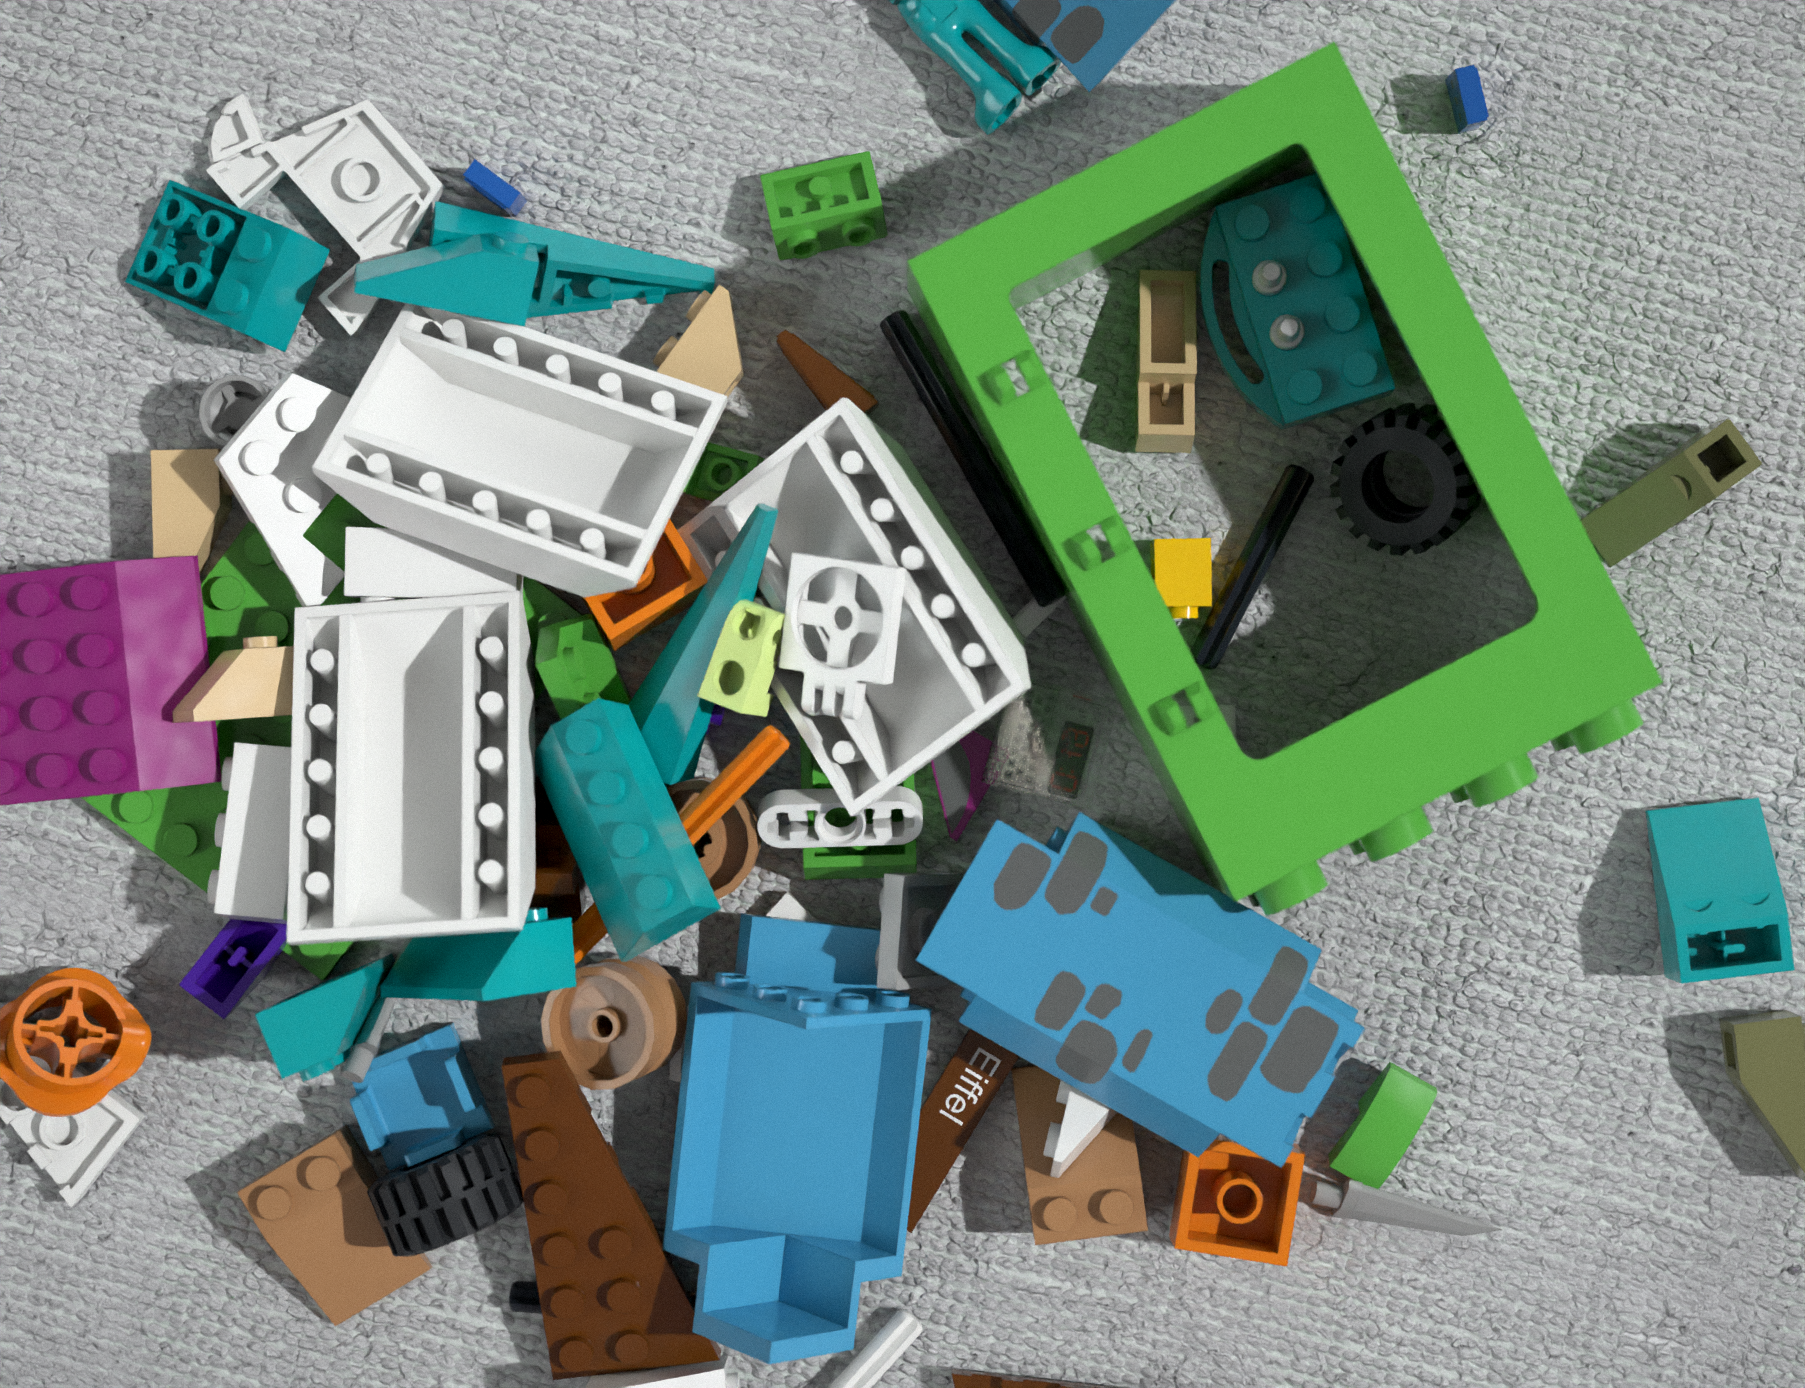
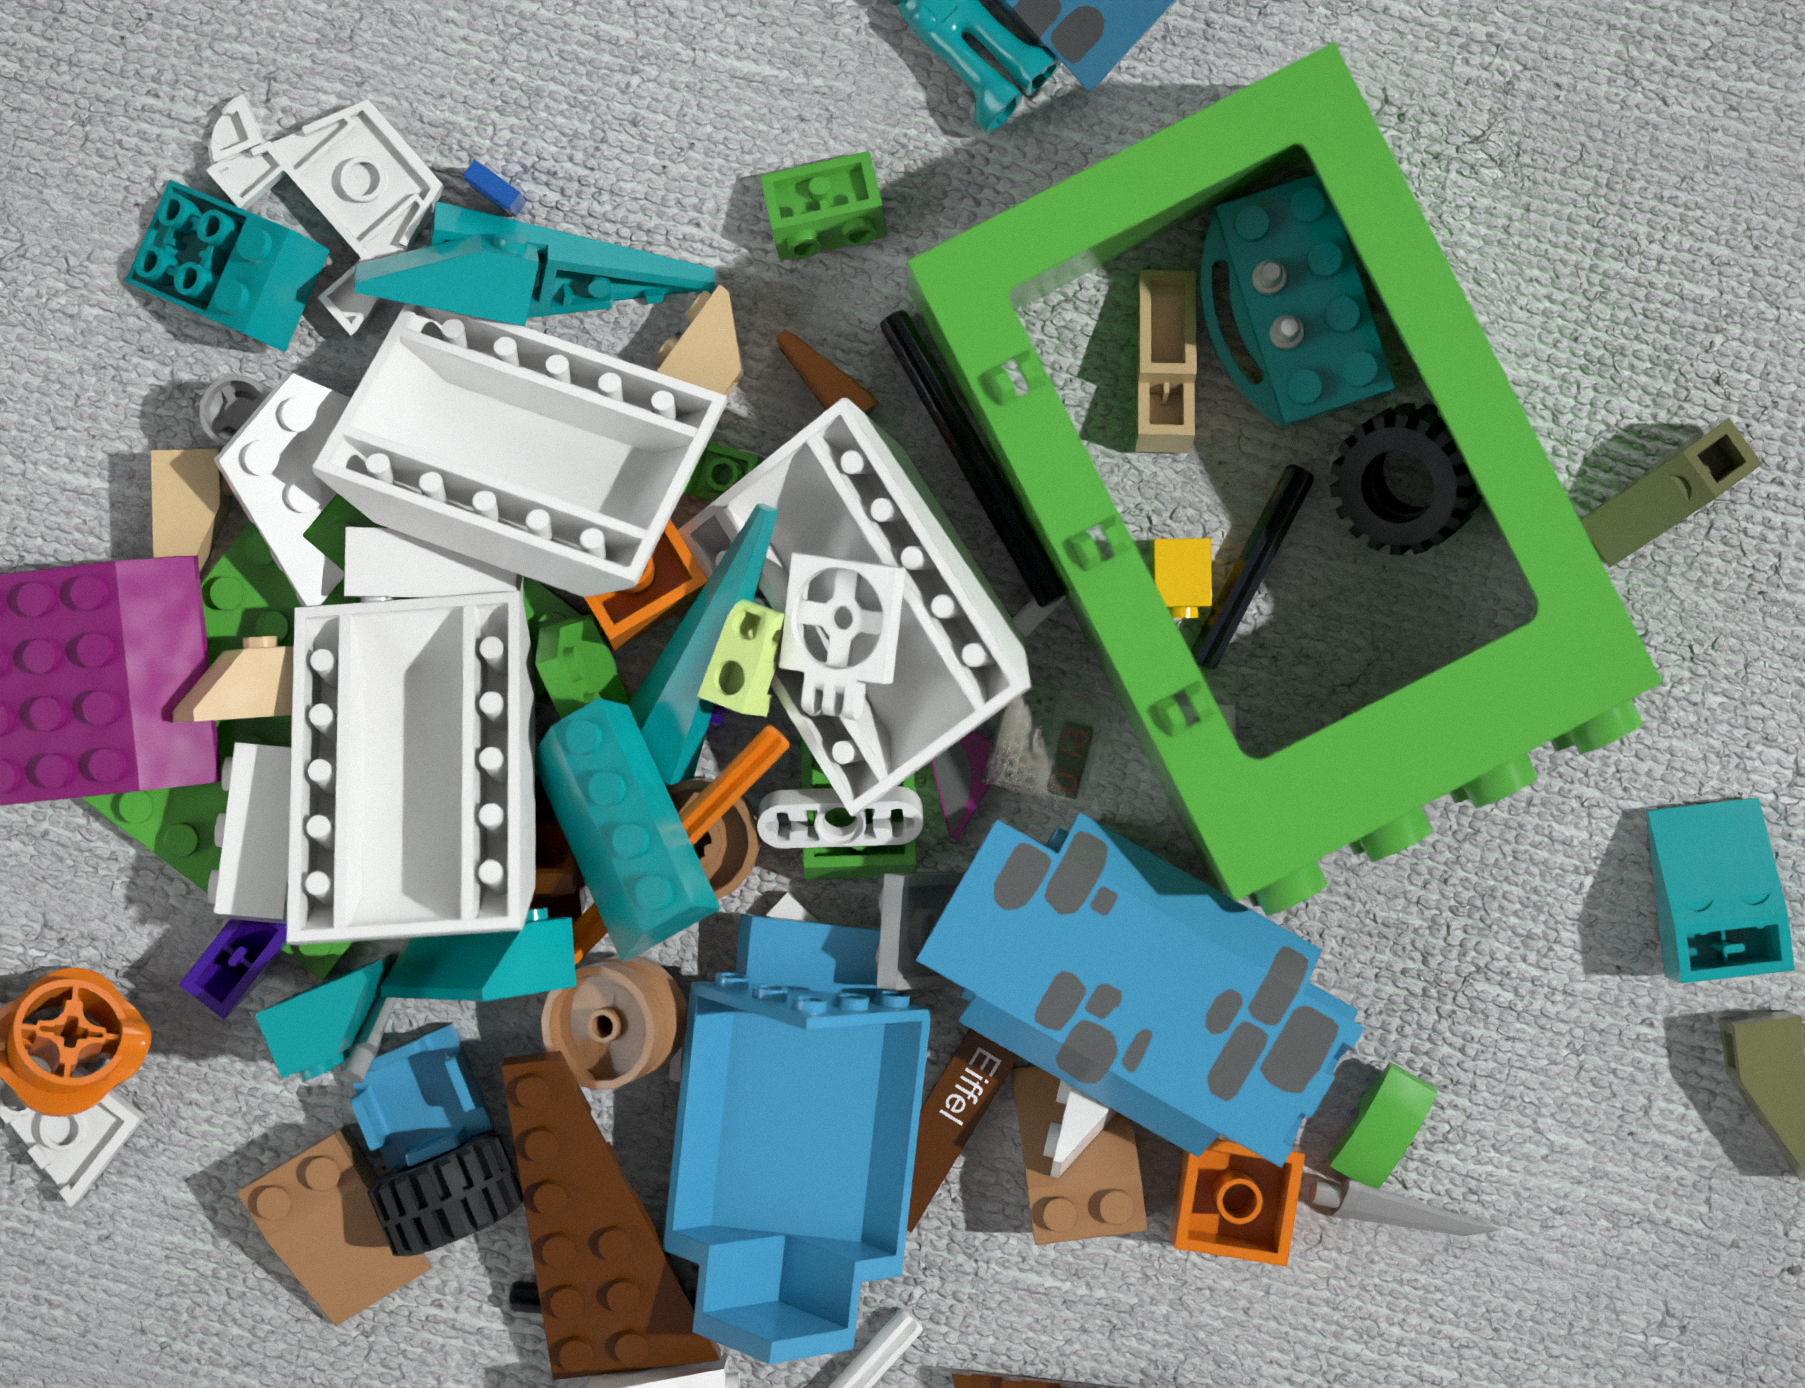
(1467, 99): blue tile -> none

